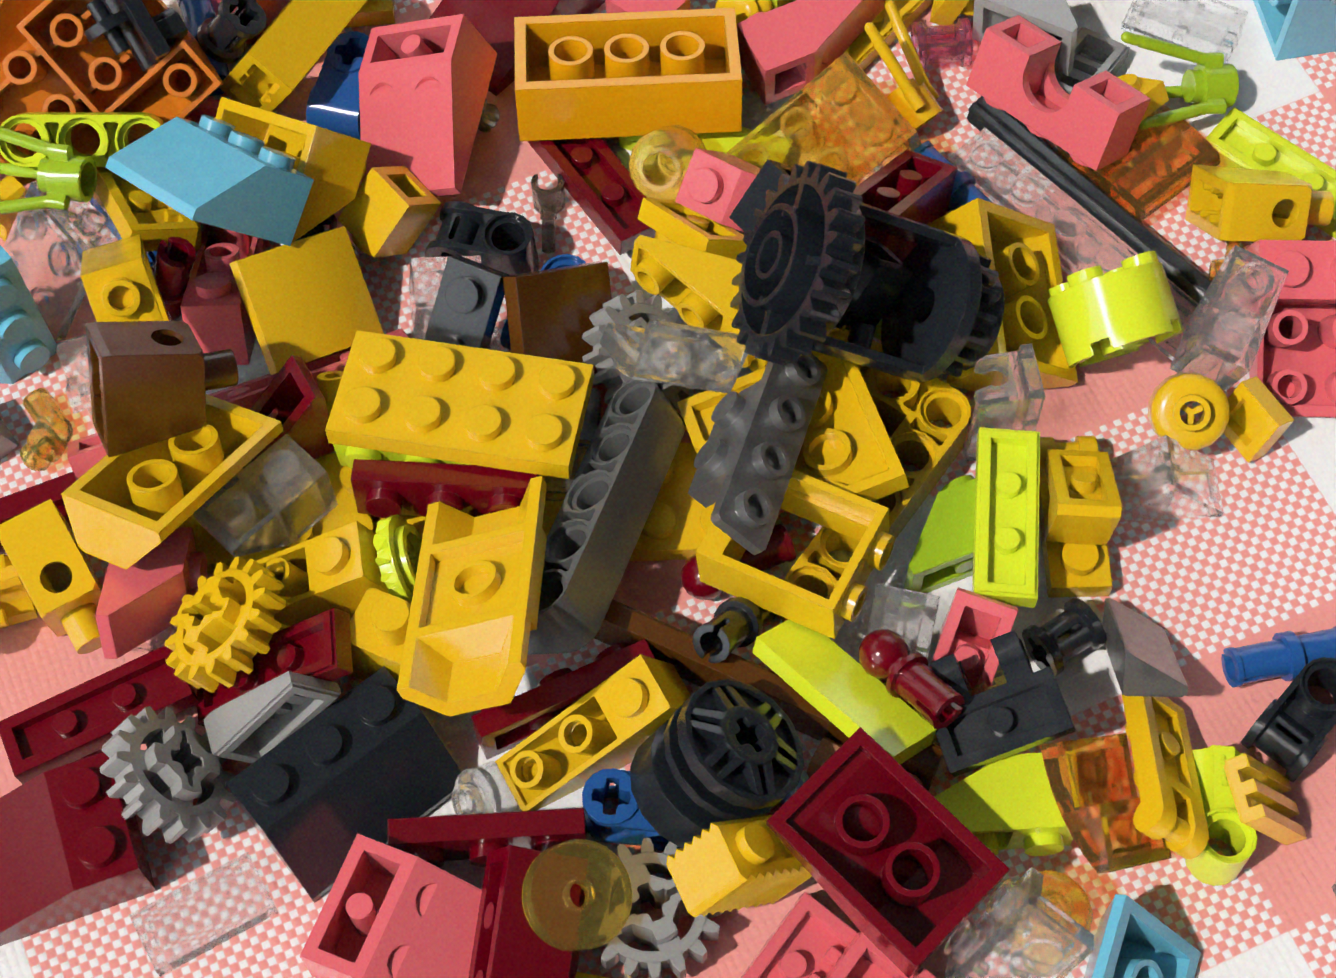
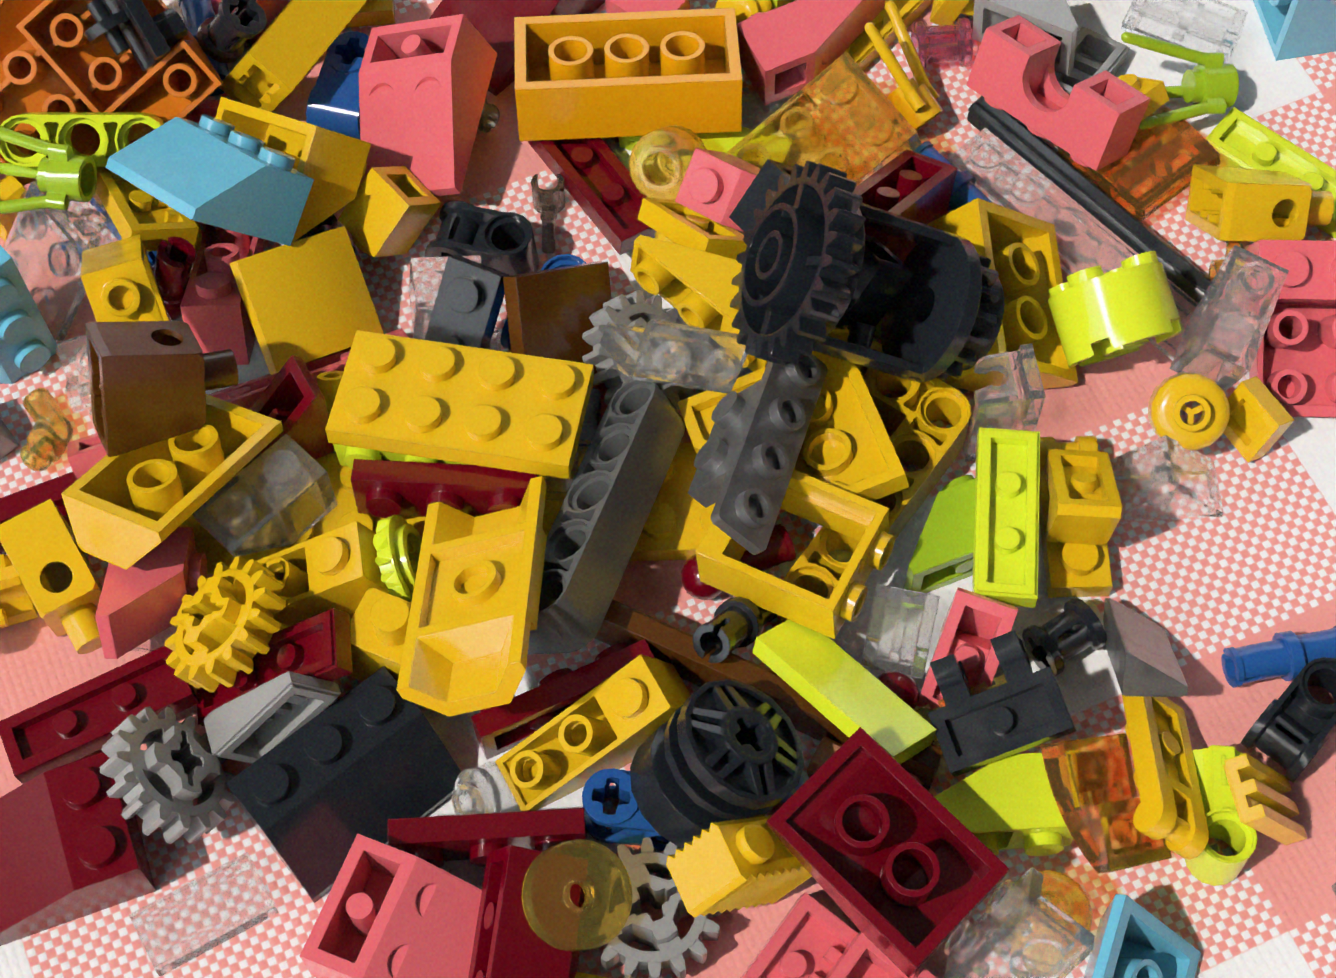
(908, 676): dark red pin -> none

